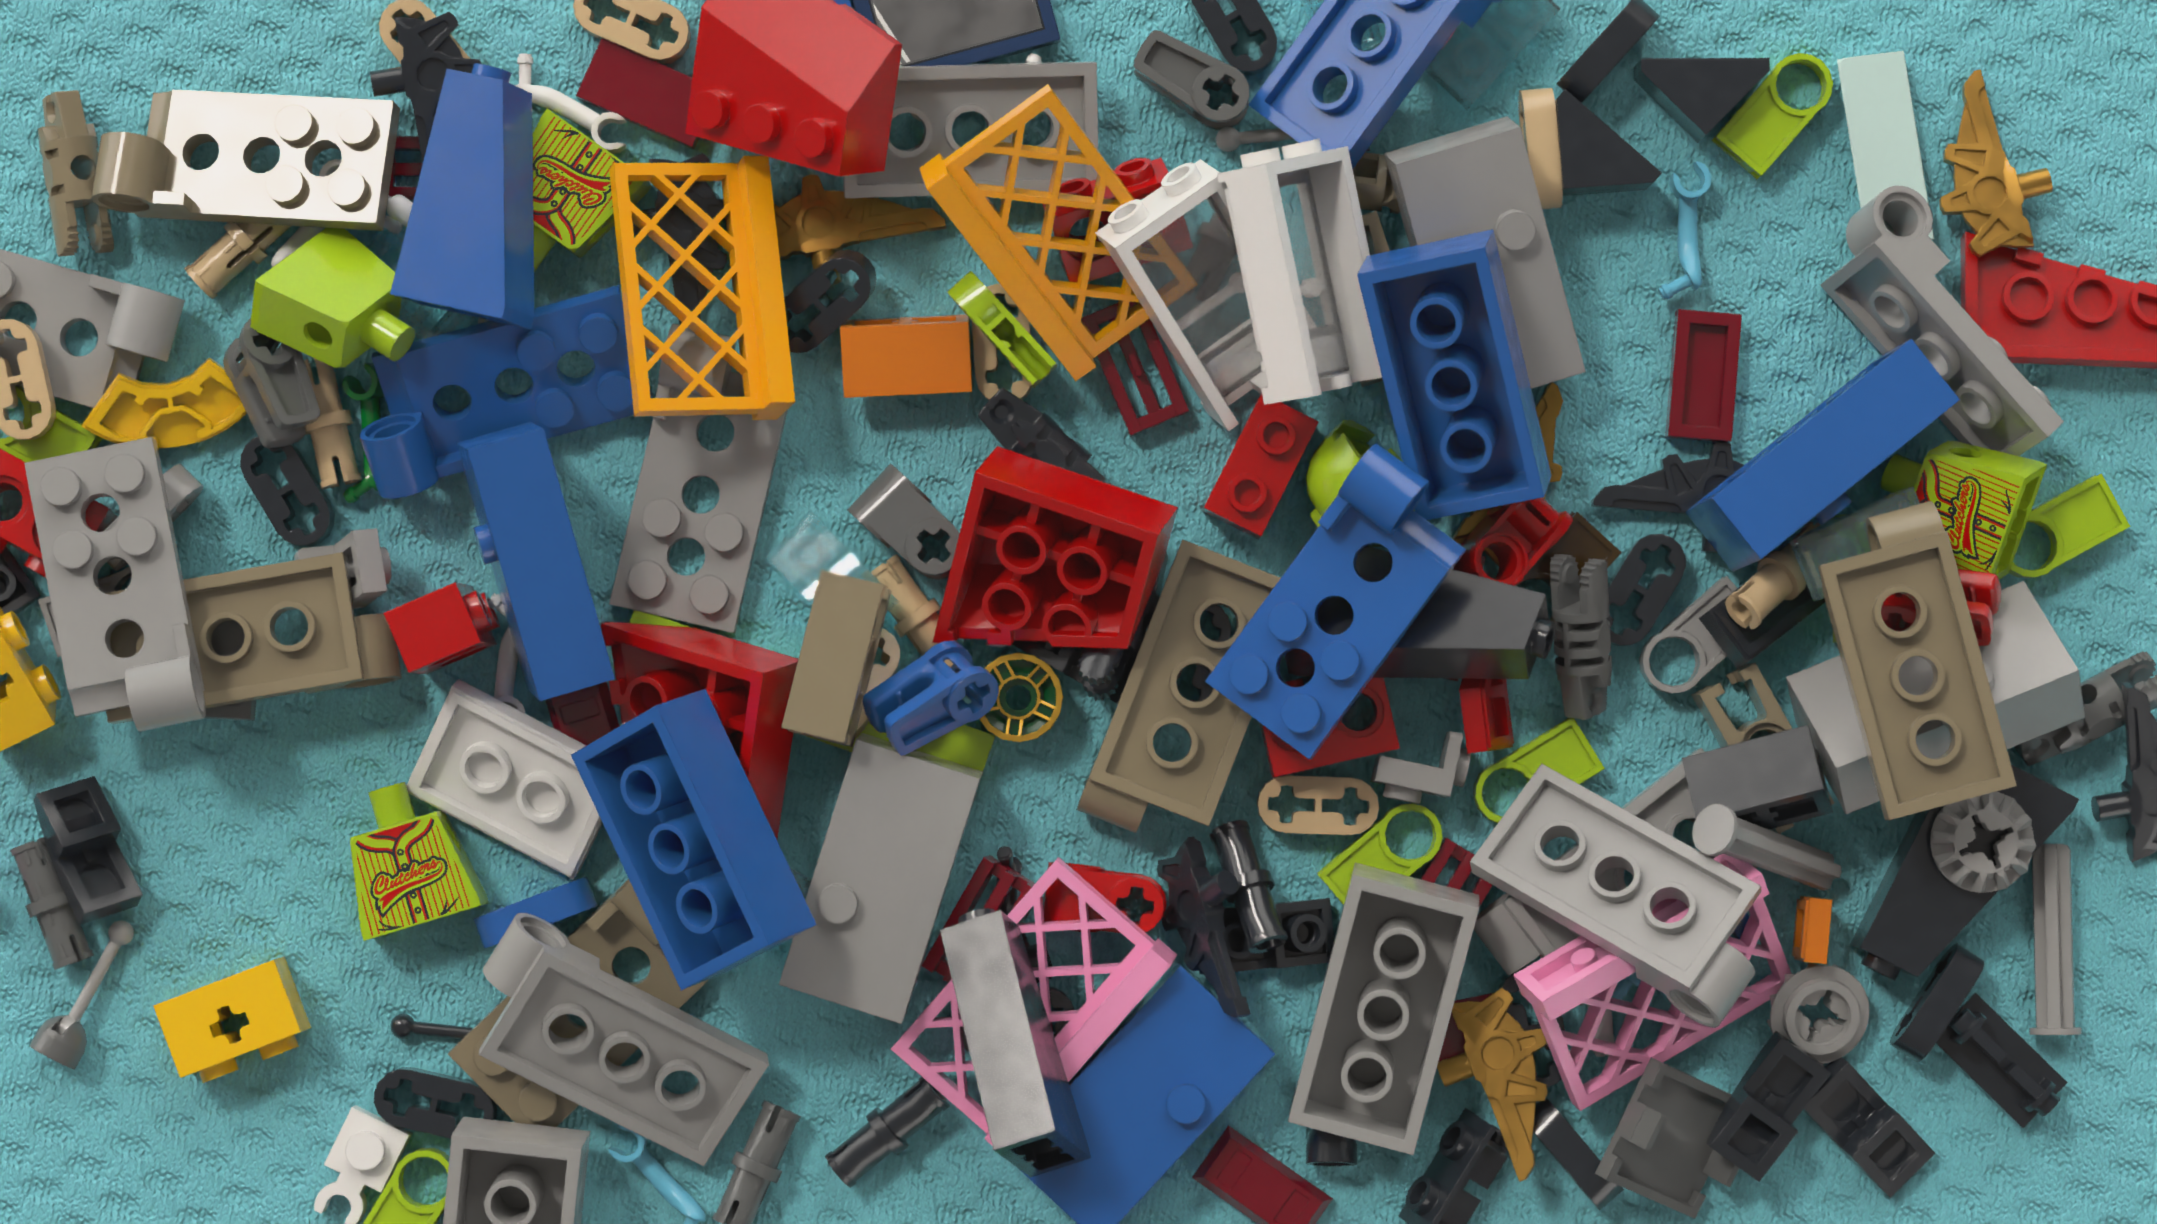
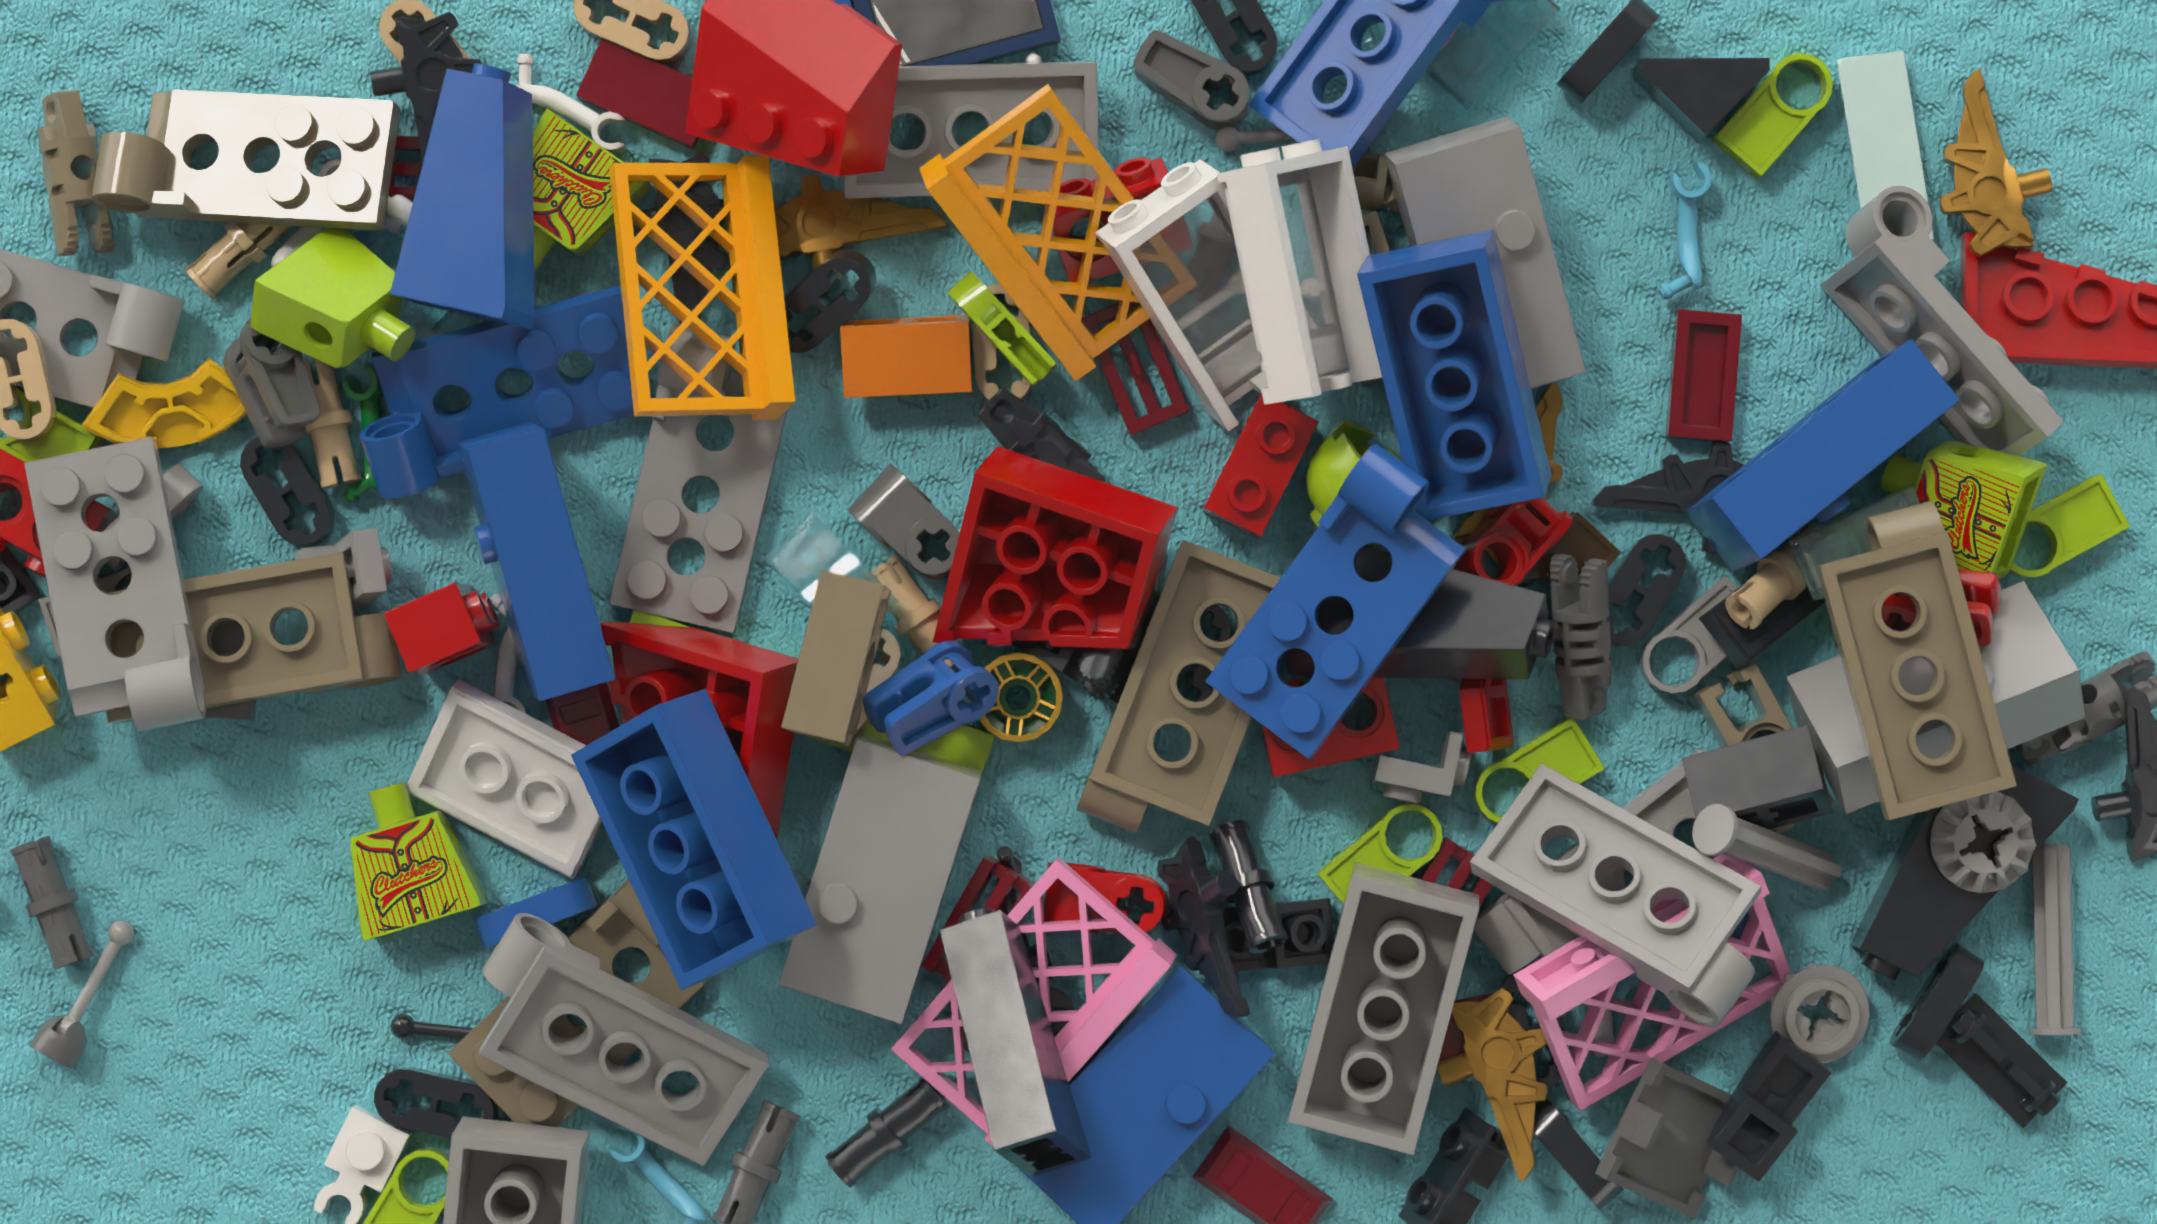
(84, 850): black slope -> none
(195, 1027): yellow brick -> none
(1317, 821): tan beam -> none
(1330, 1149): black hinge -> none
(1541, 140): tan beam -> none
(1594, 155): black slope -> none
(1812, 929): orange tile -> none
(1867, 1128): black slope -> none

